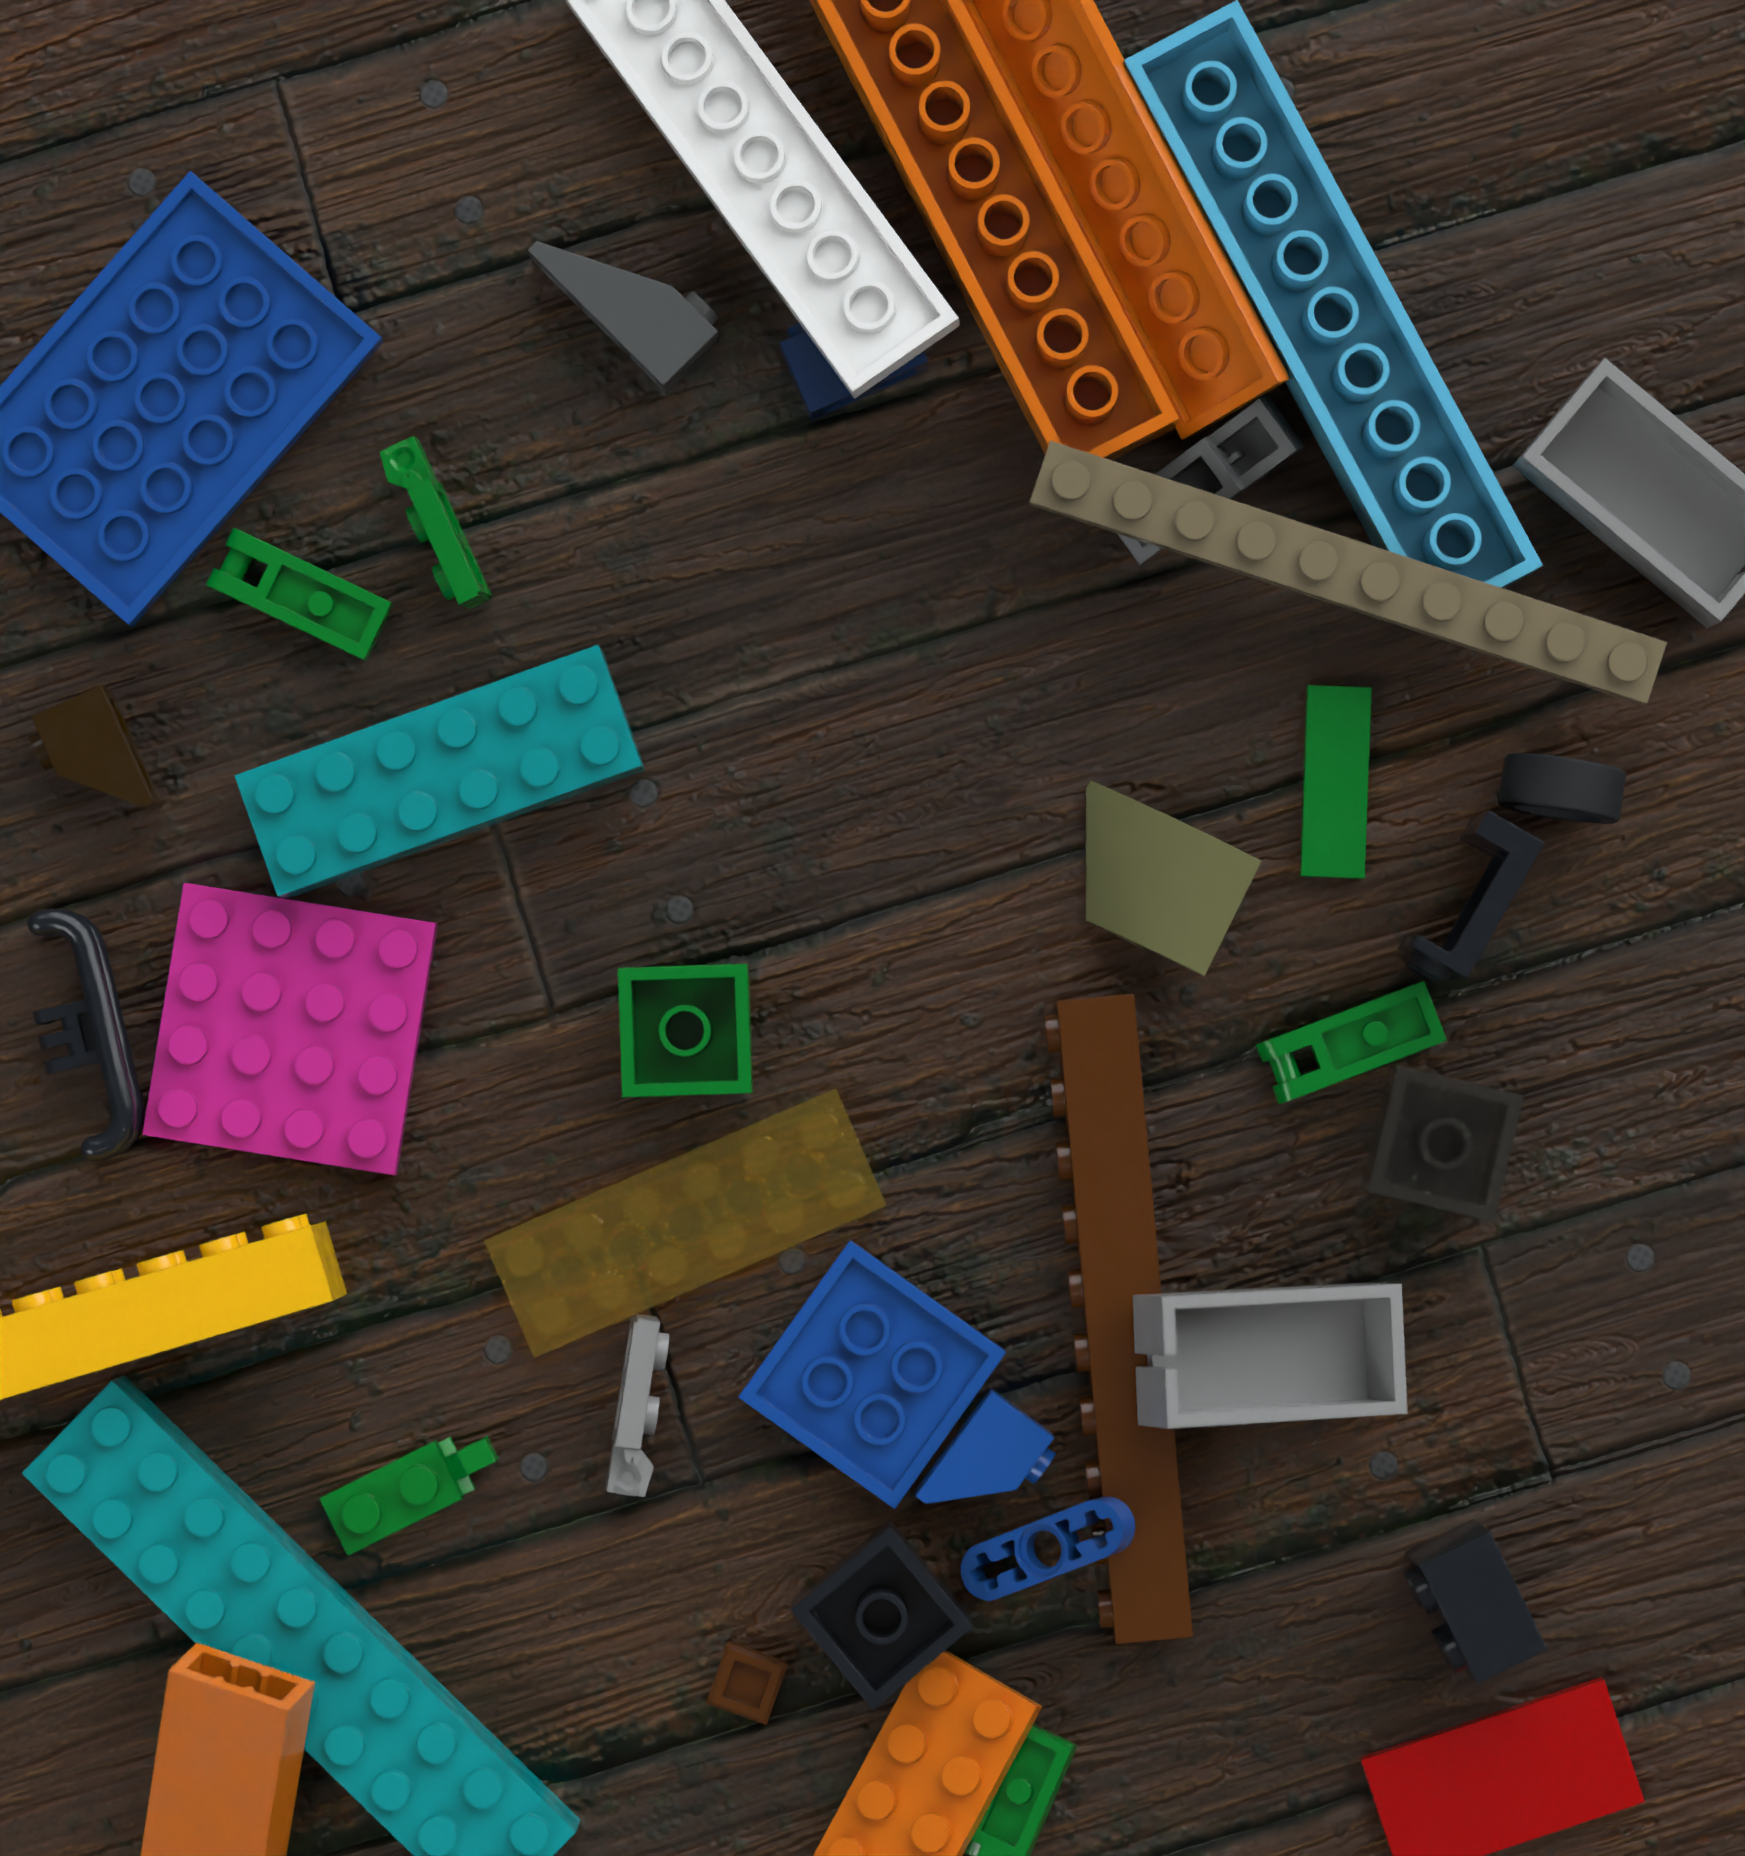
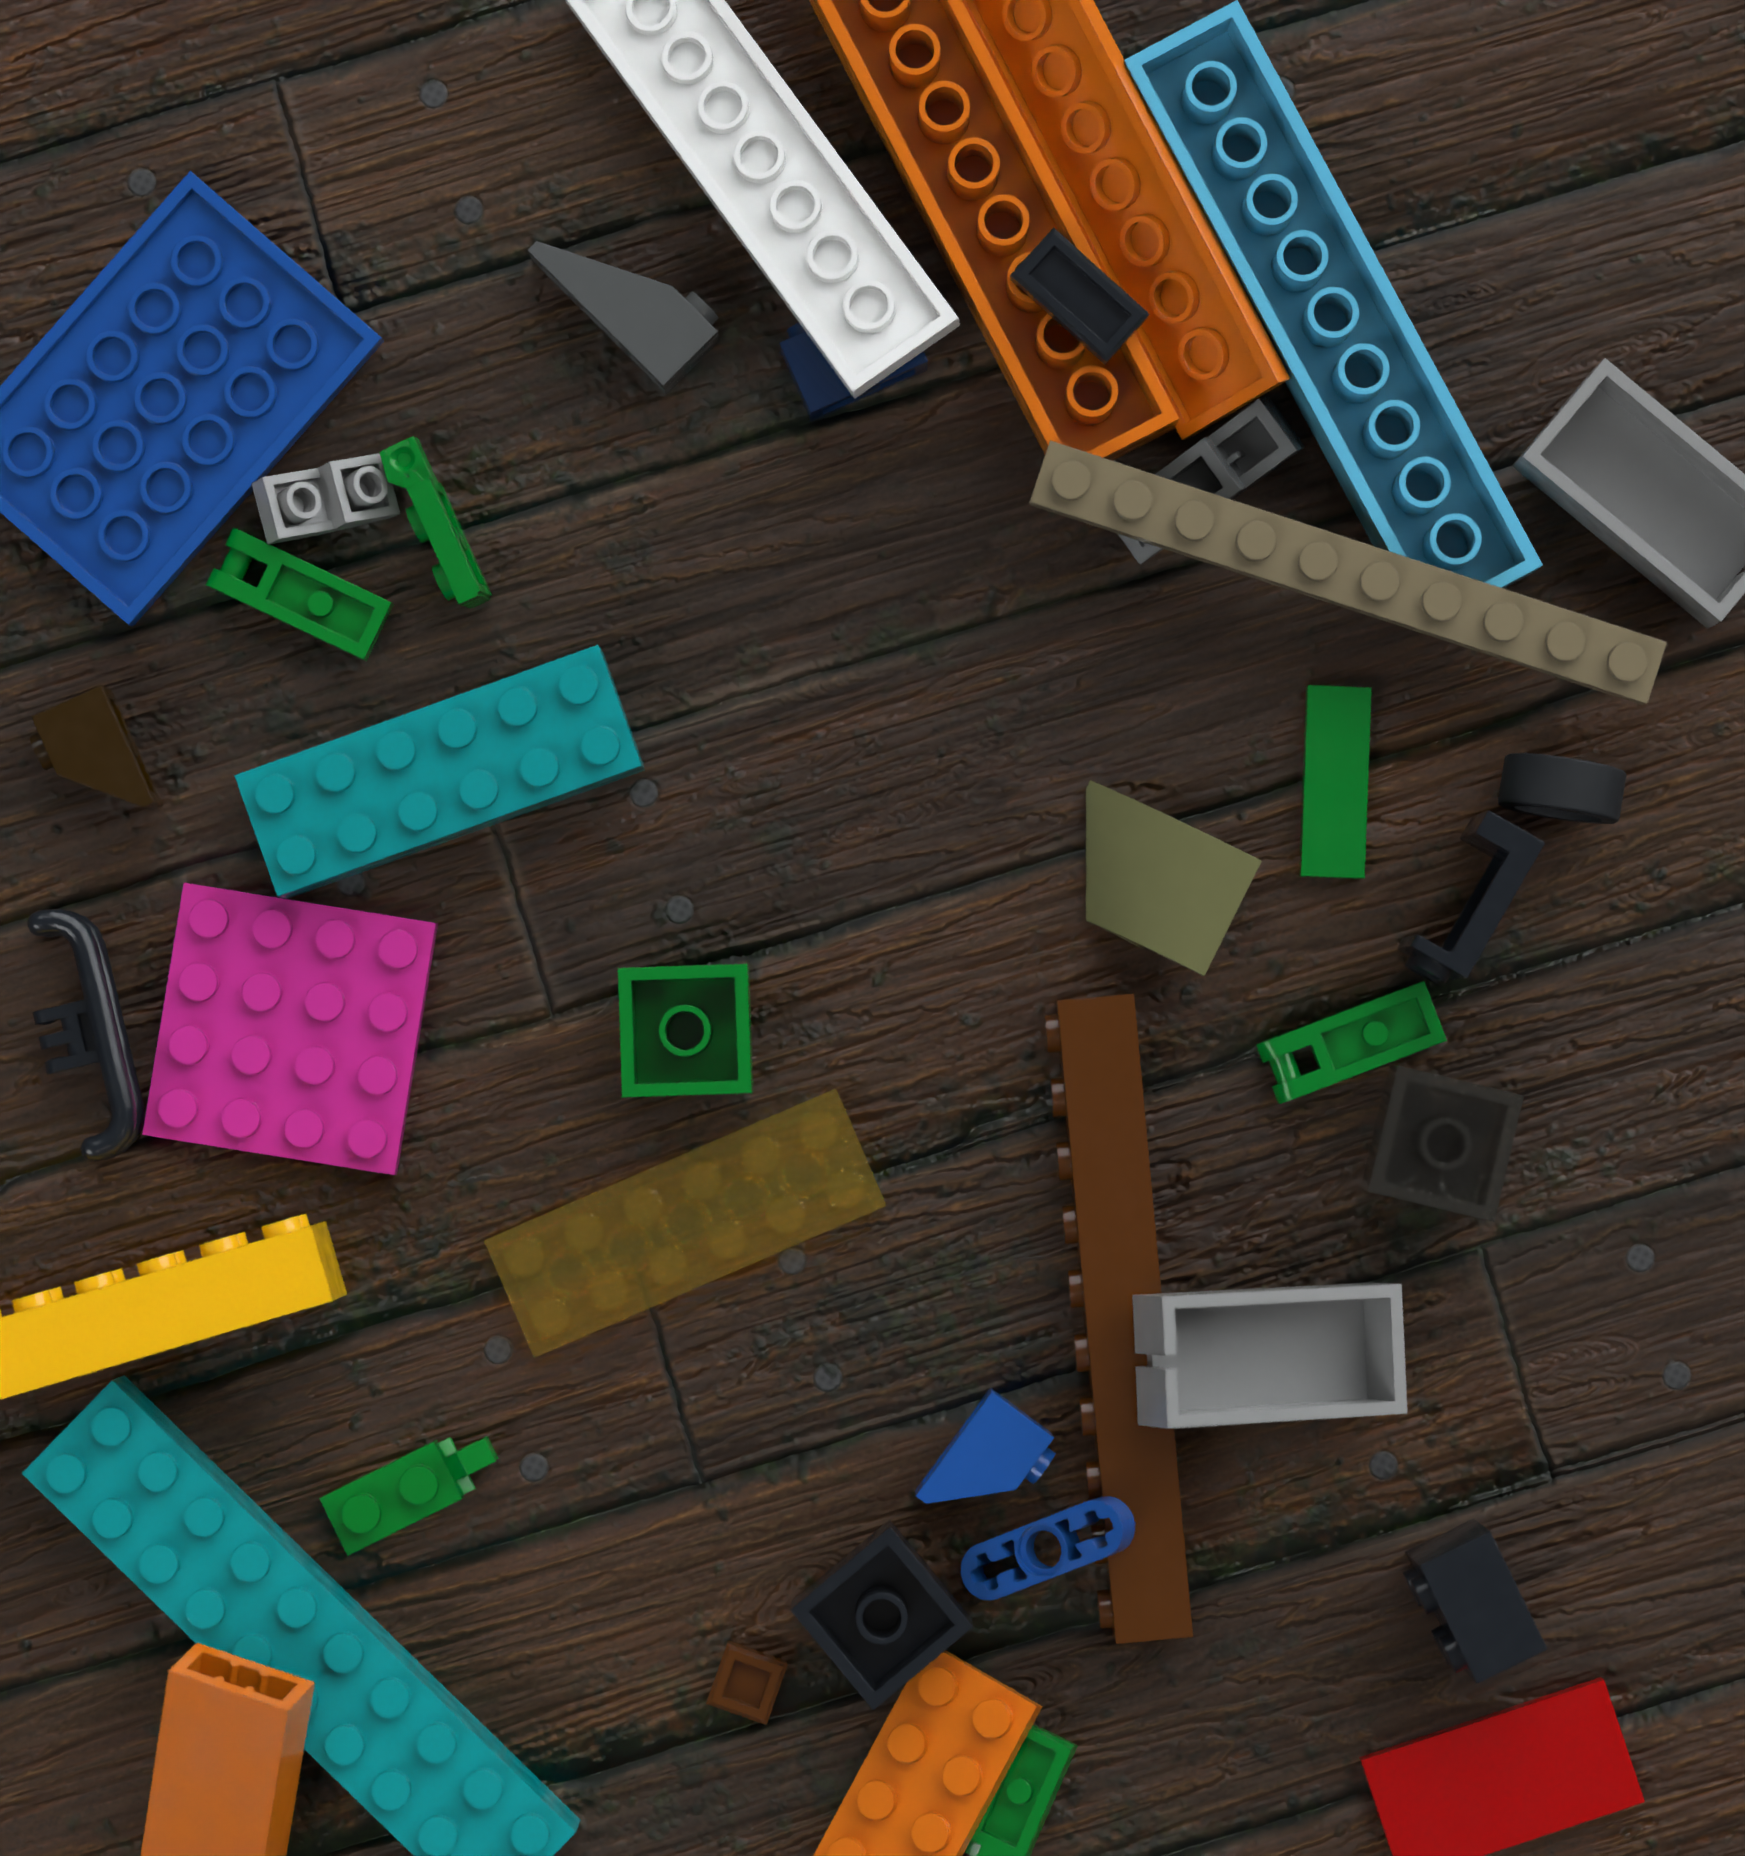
(324, 499): none -> light grey slope
(636, 1410): light grey hinge -> none
(872, 1374): blue plate -> none
(1079, 296): none -> black tile

